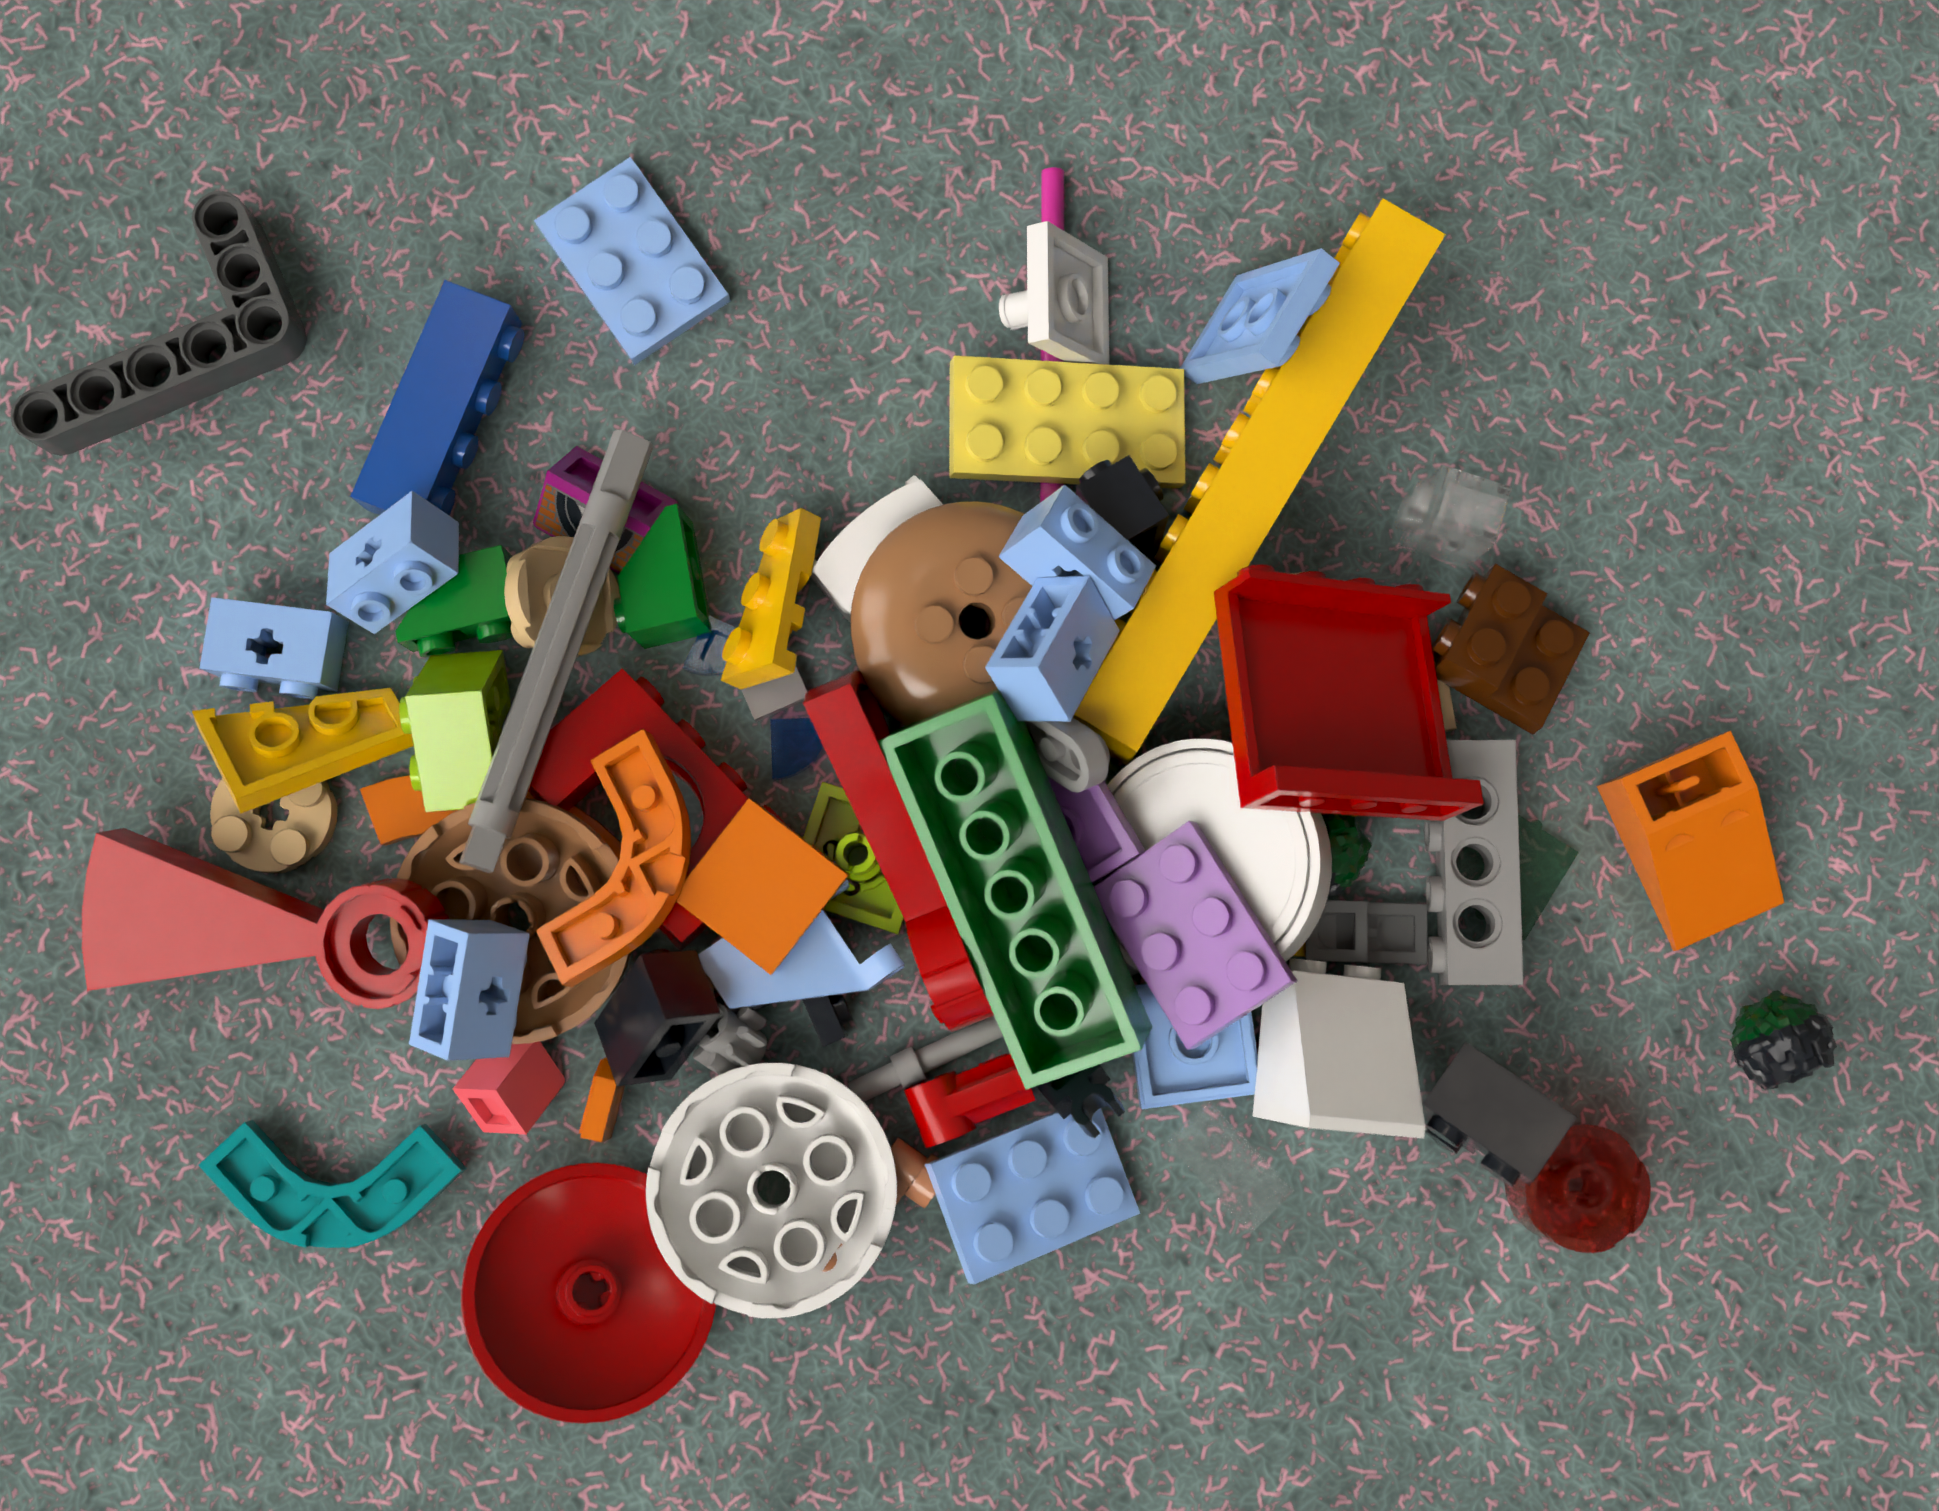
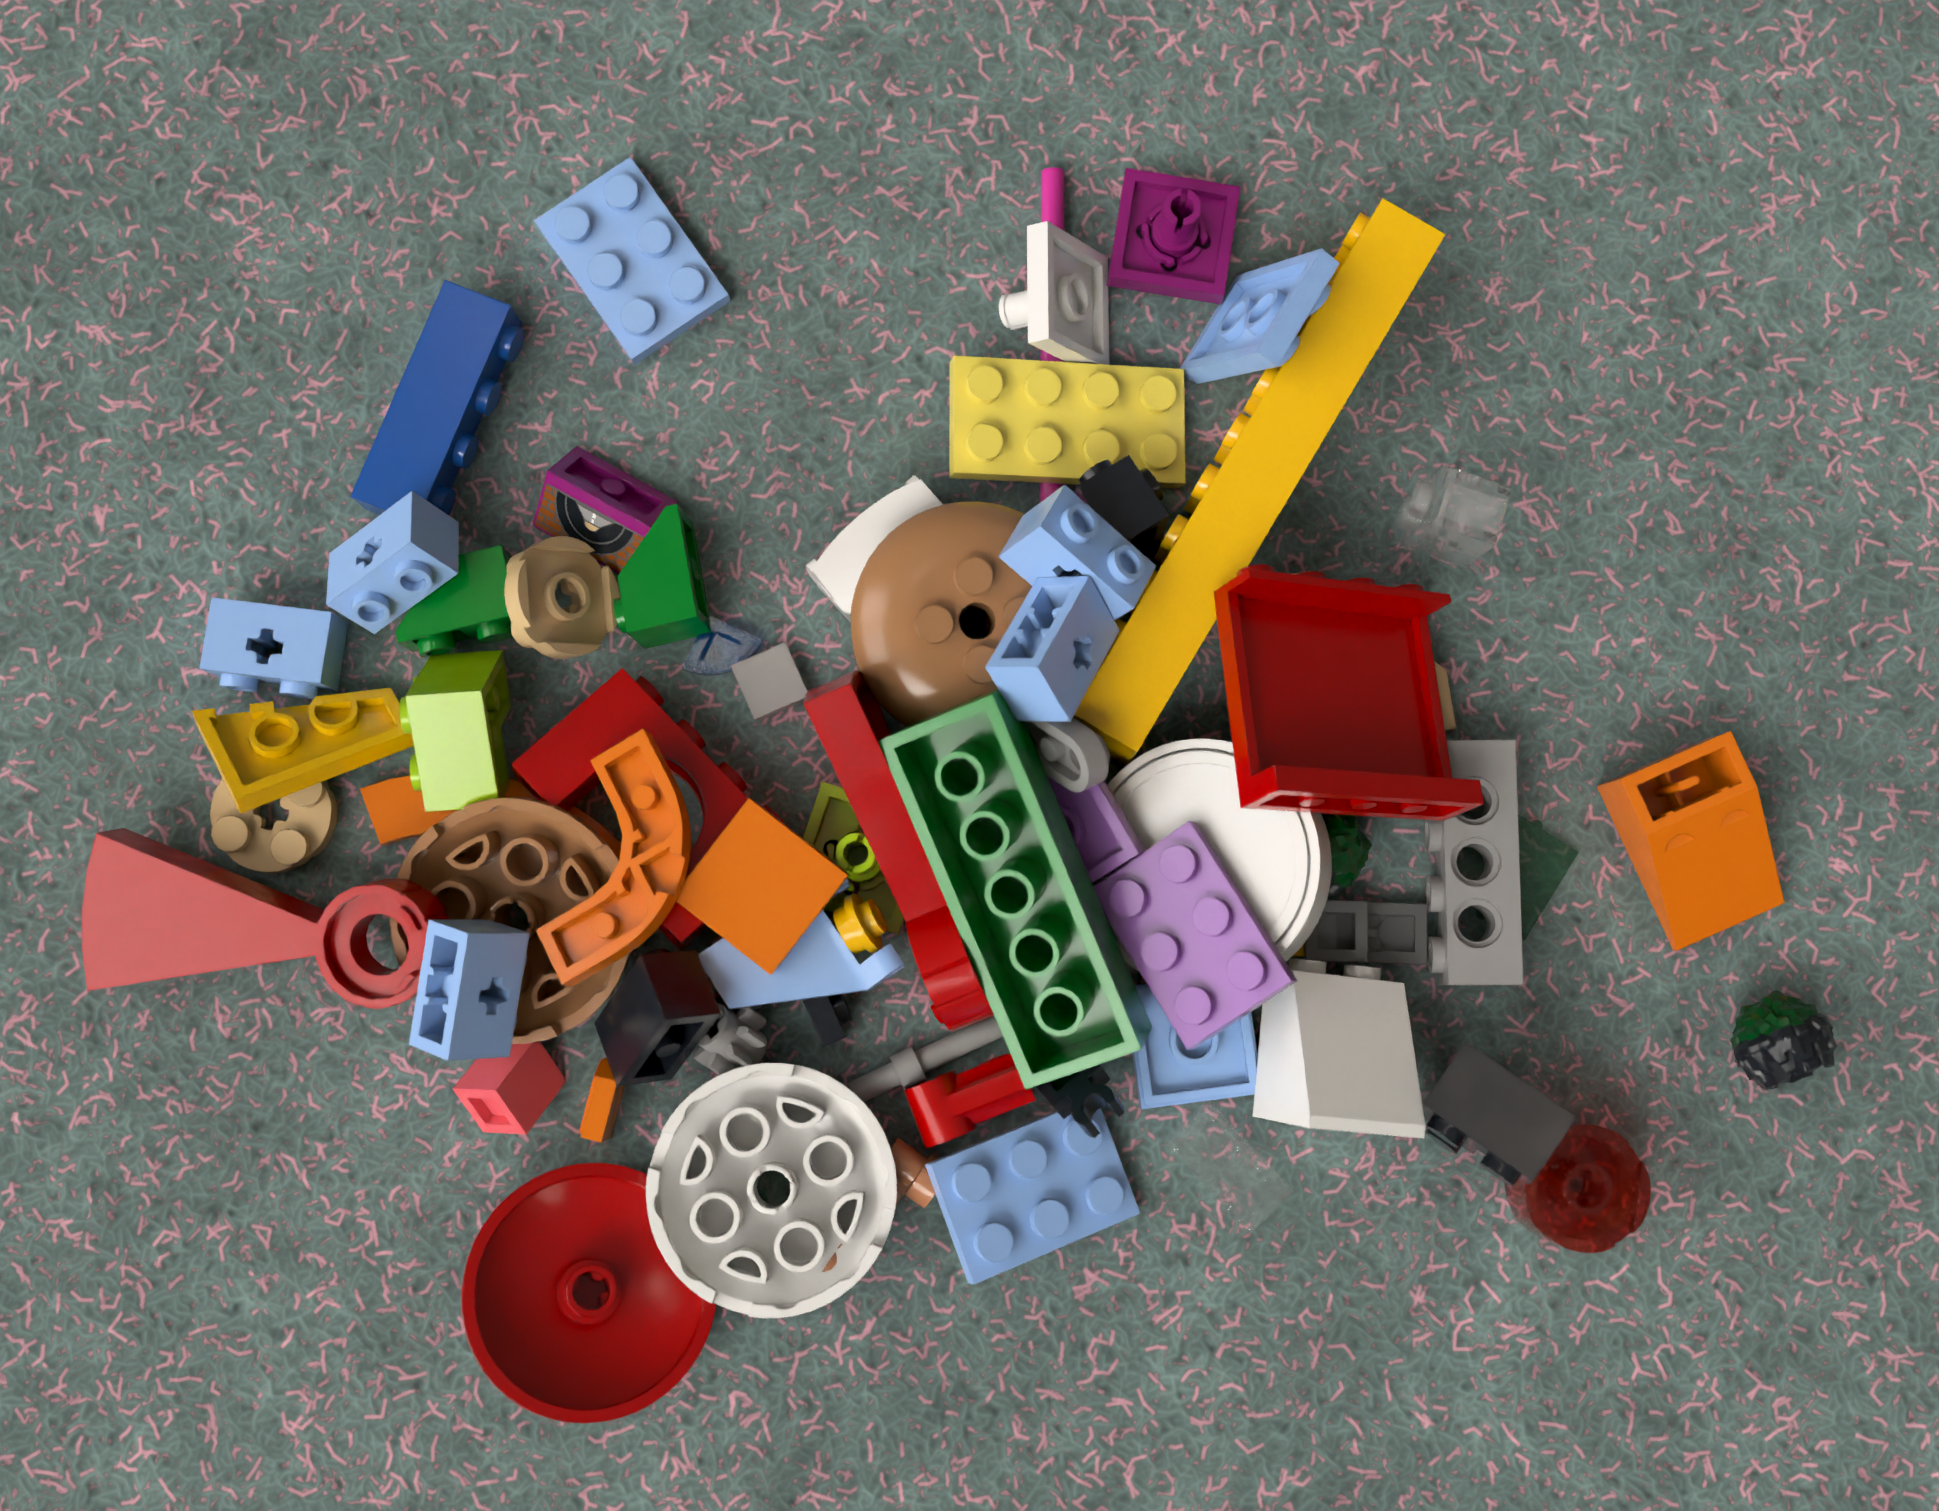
(183, 349): dark grey beam -> none
(327, 1214): teal plate -> none
(555, 649): light grey piece -> none
(759, 645): yellow wing -> none
(793, 746): clear blue tile -> none
(860, 924): none -> yellow plate
(1176, 215): none -> magenta plate
(1508, 648): reddish brown plate -> none

